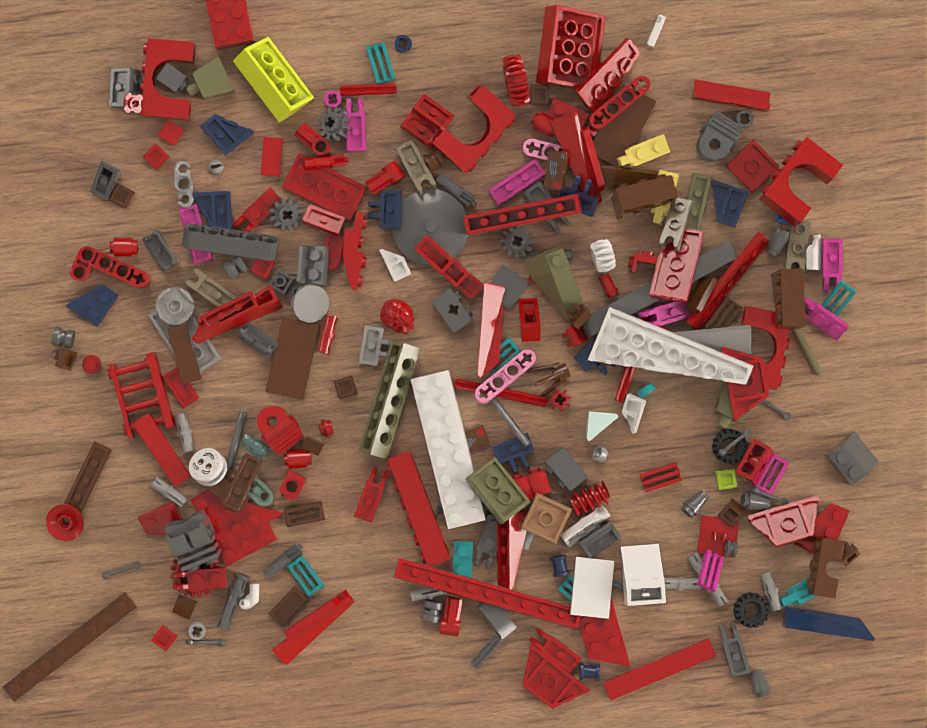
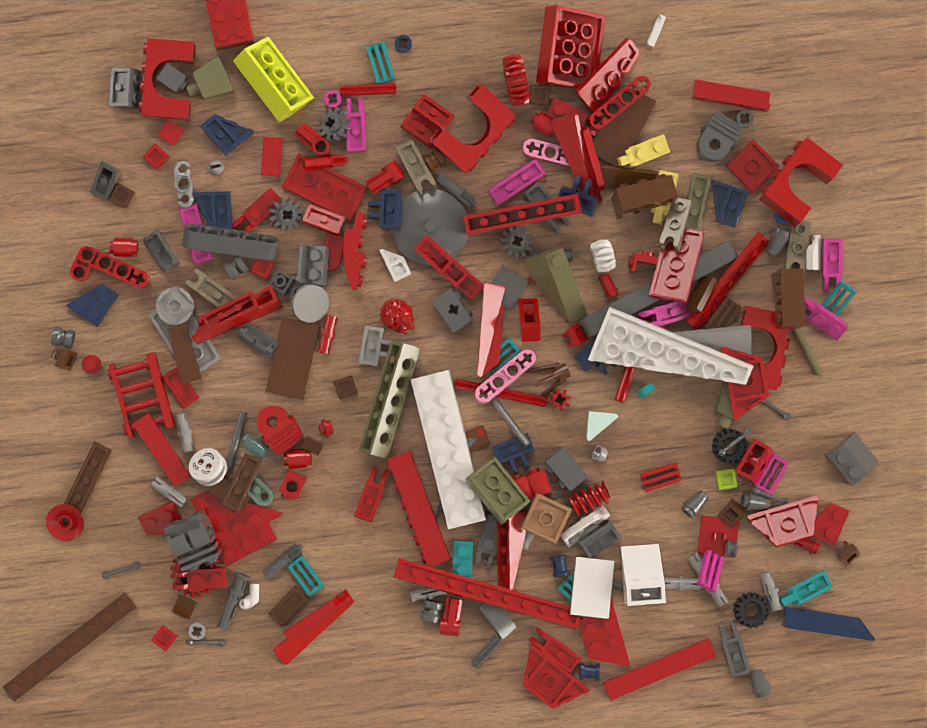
(129, 98): plate -> none
(288, 517): reddish brown tile -> none
(556, 170): reddish brown tile -> none
(579, 316): reddish brown tile -> none
(633, 411): white tile -> none
(824, 551): reddish brown arch -> none

